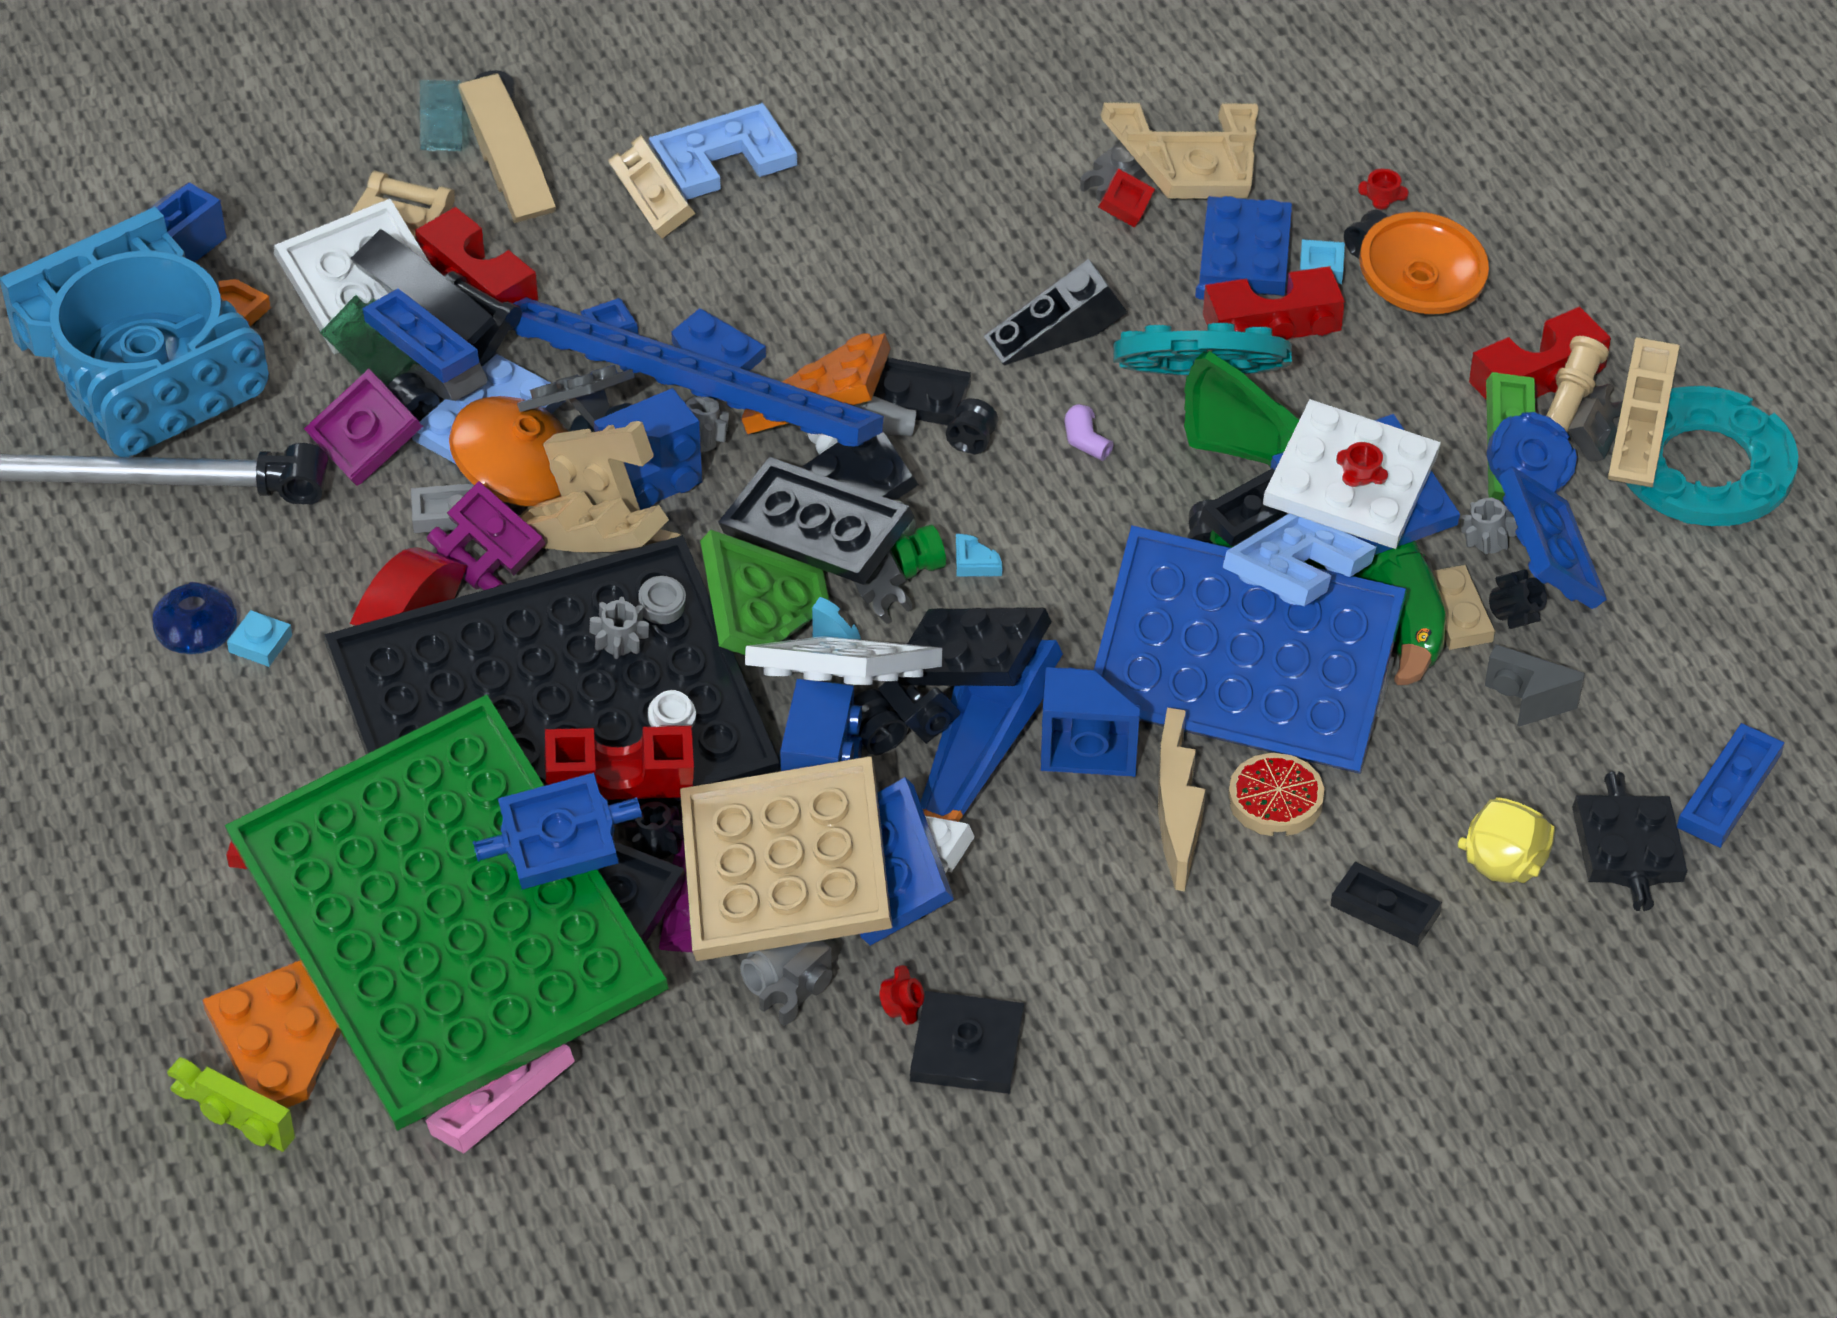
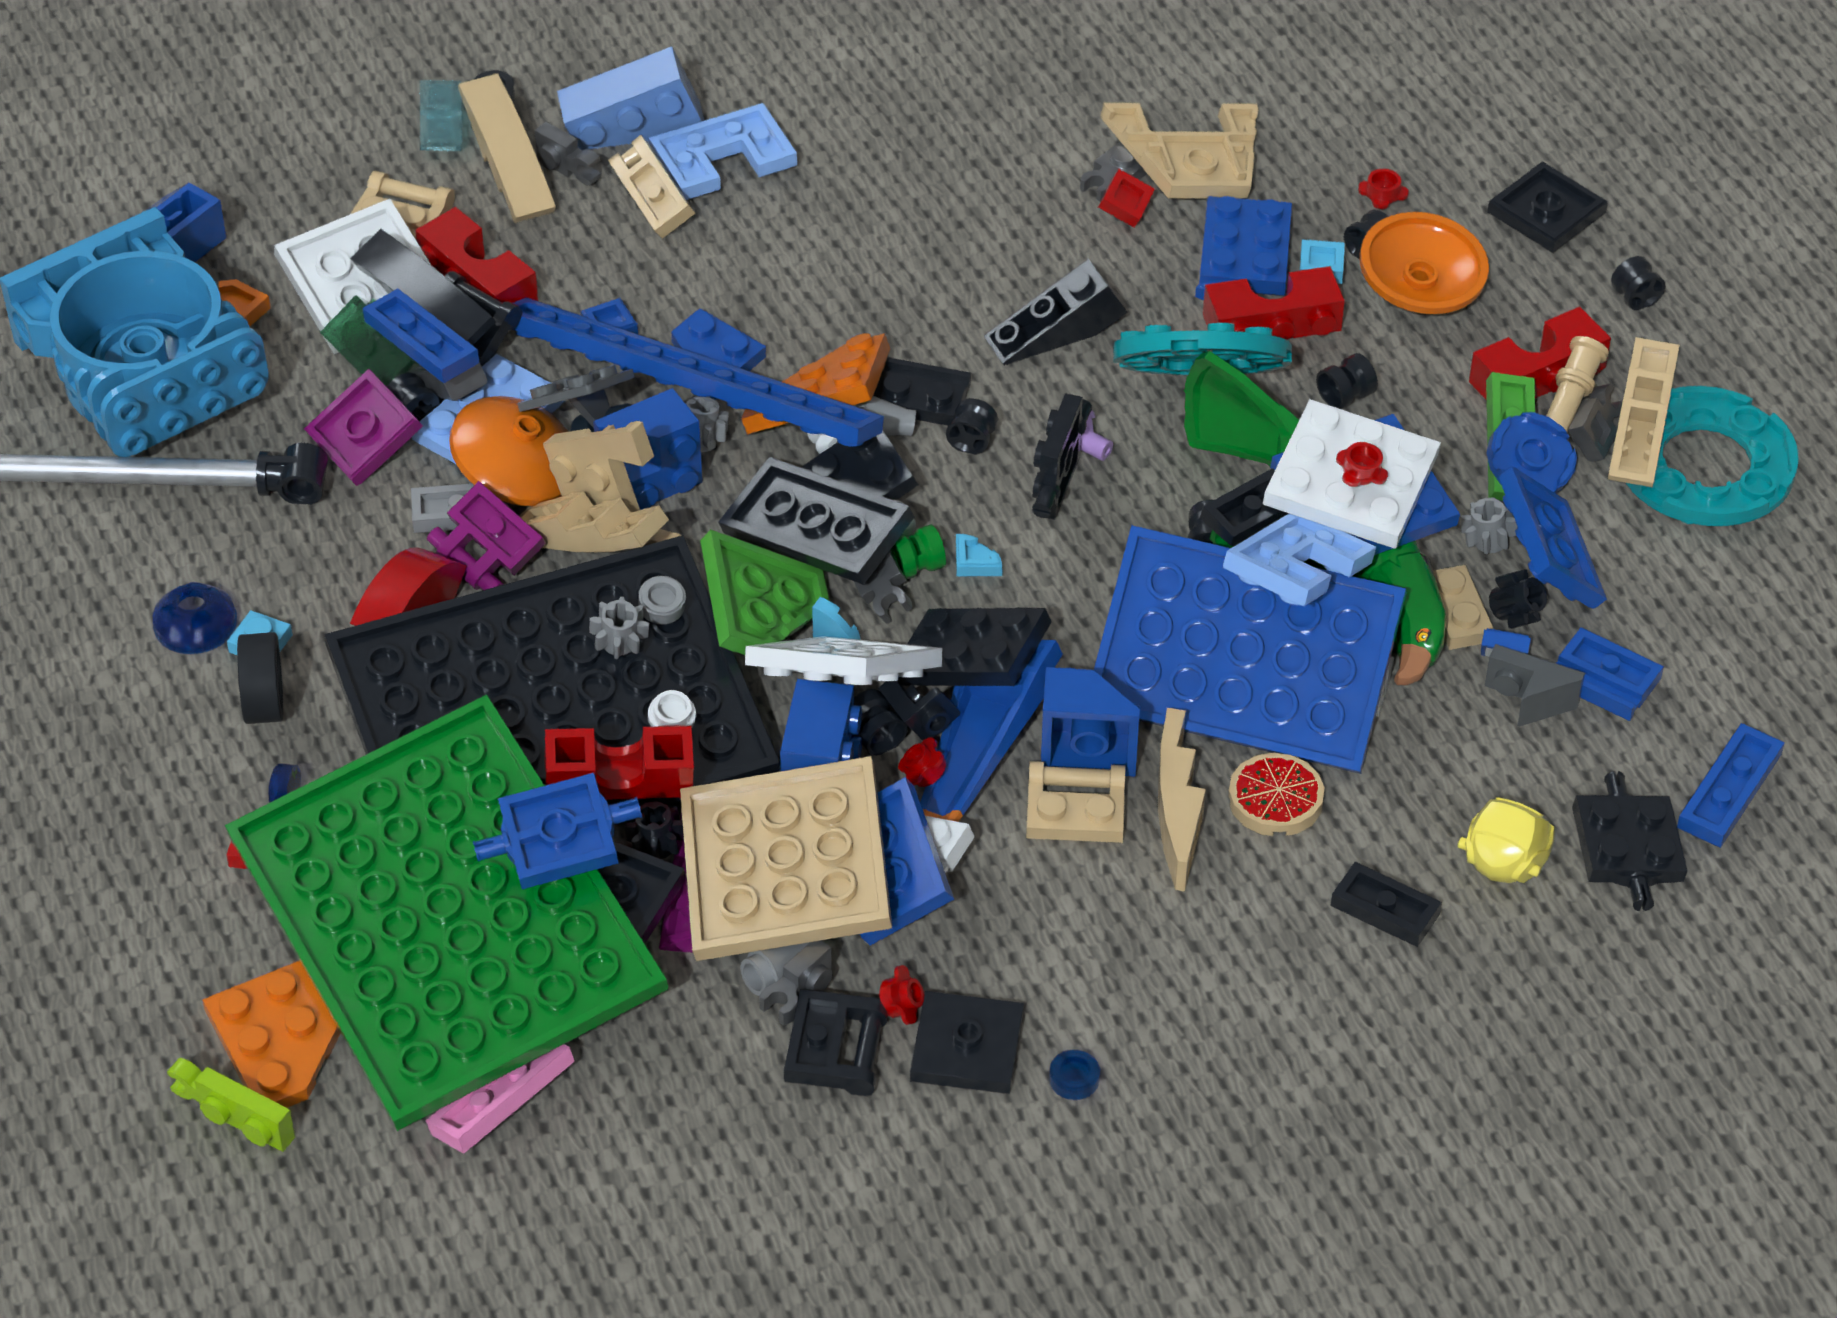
(260, 678): none -> black tyre
(284, 780): none -> clear blue tile
(561, 152): none -> flat silver plate
(630, 102): none -> medium blue wedge
(819, 1038): none -> black plate
(923, 763): none -> red plate
(1059, 454): none -> black plate
(1074, 1074): none -> clear blue tile
(1075, 814): none -> tan plate
(1349, 380): none -> black wheel
(1506, 639): none -> blue tile
(1547, 206): none -> black plate
(1613, 675): none -> blue plate
(1638, 283): none -> black wheel

